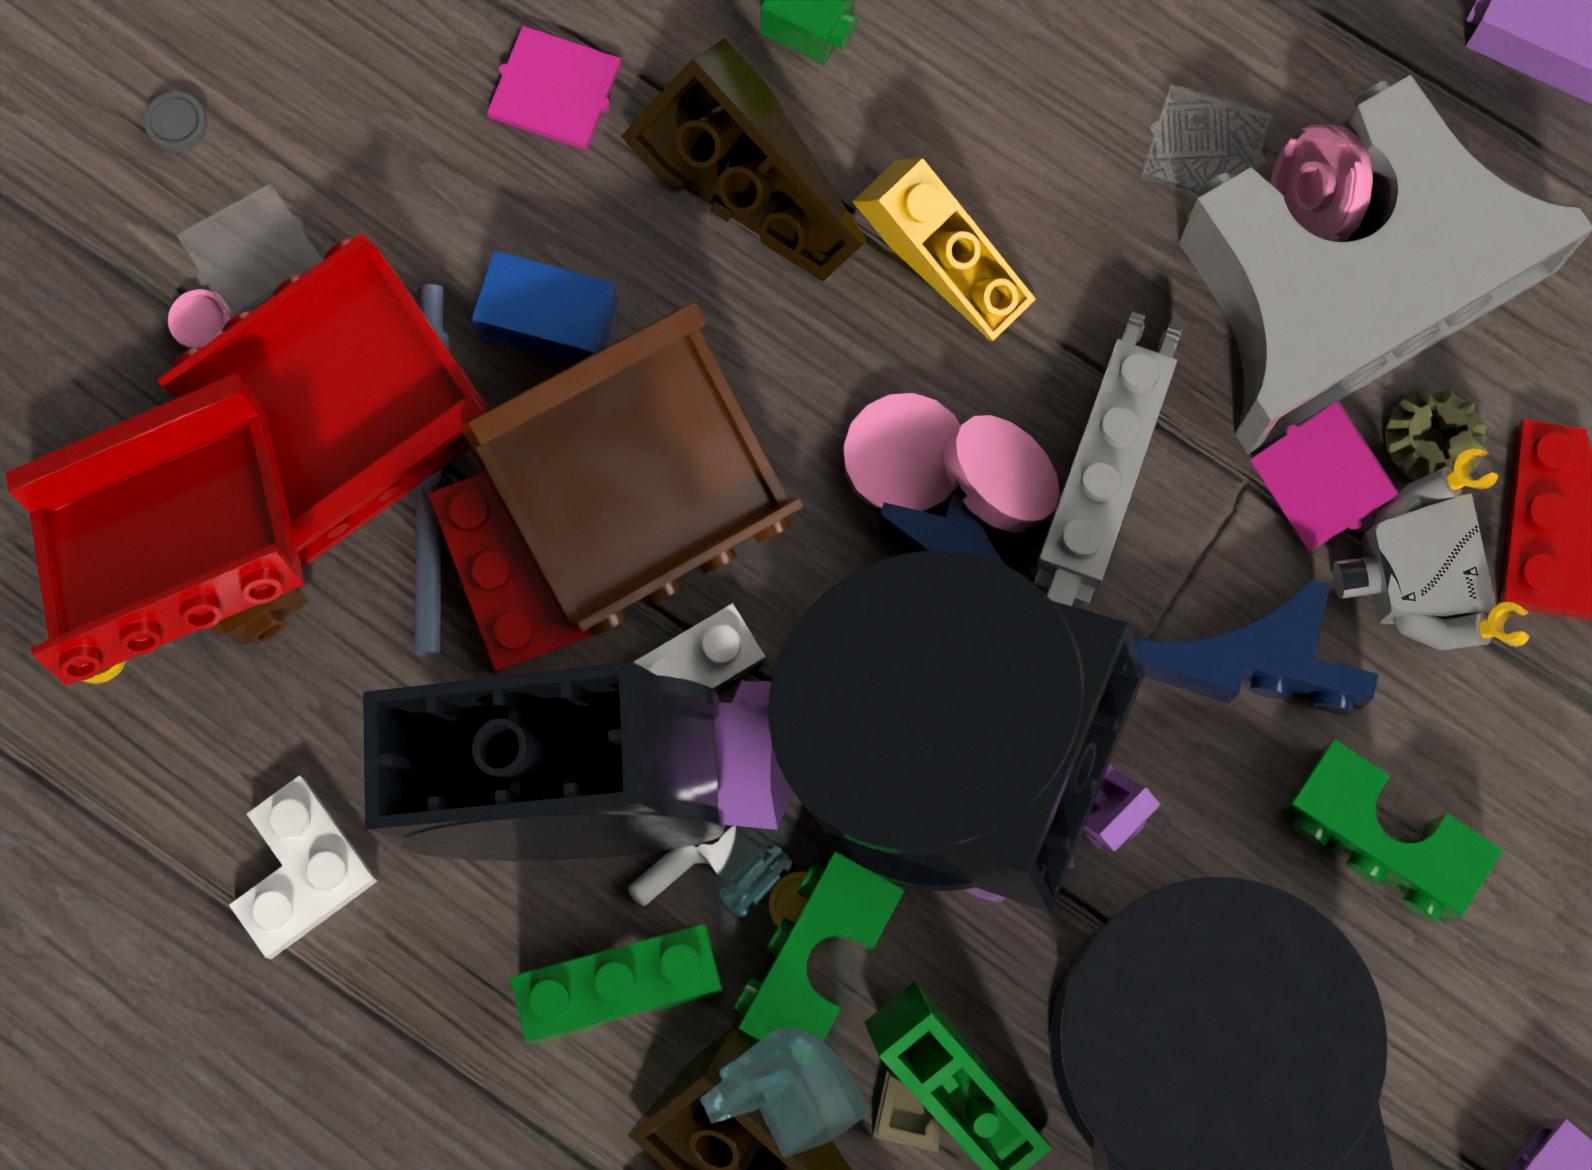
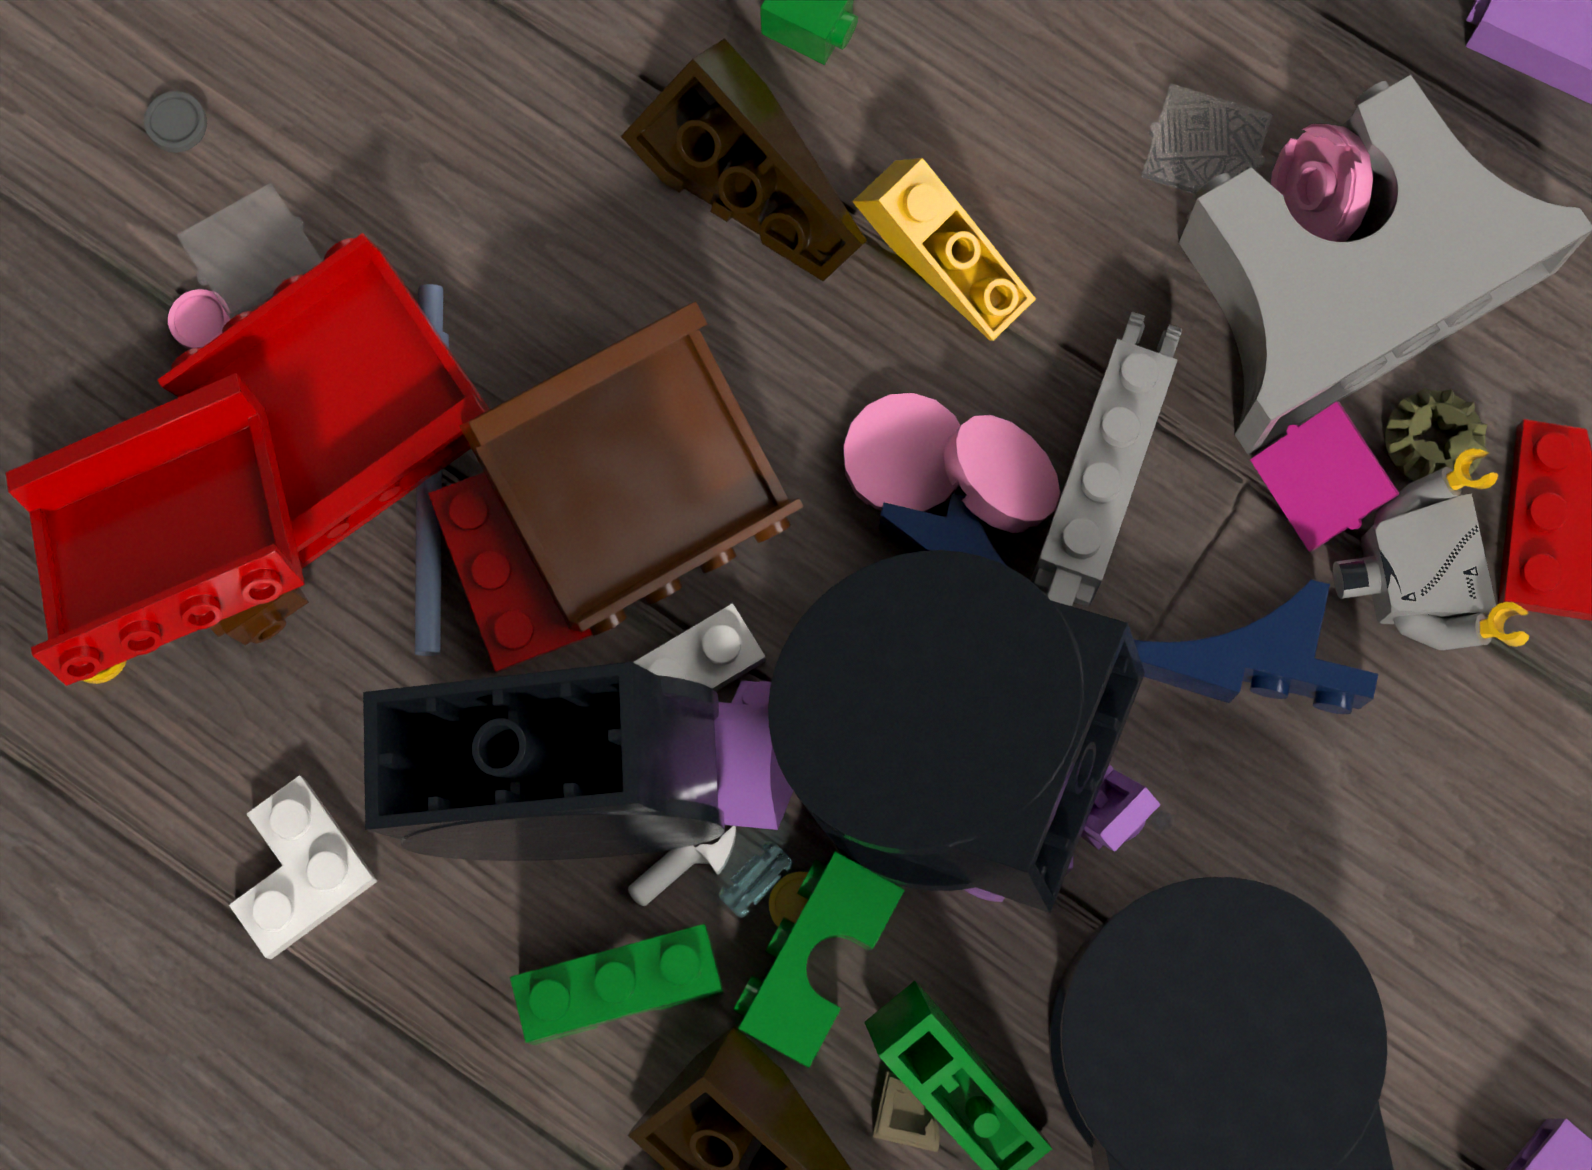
(544, 309): blue panel -> none
(554, 88): dark pink piece -> none
(796, 1085): clear light blue brick -> none
(1338, 808): green arch -> none

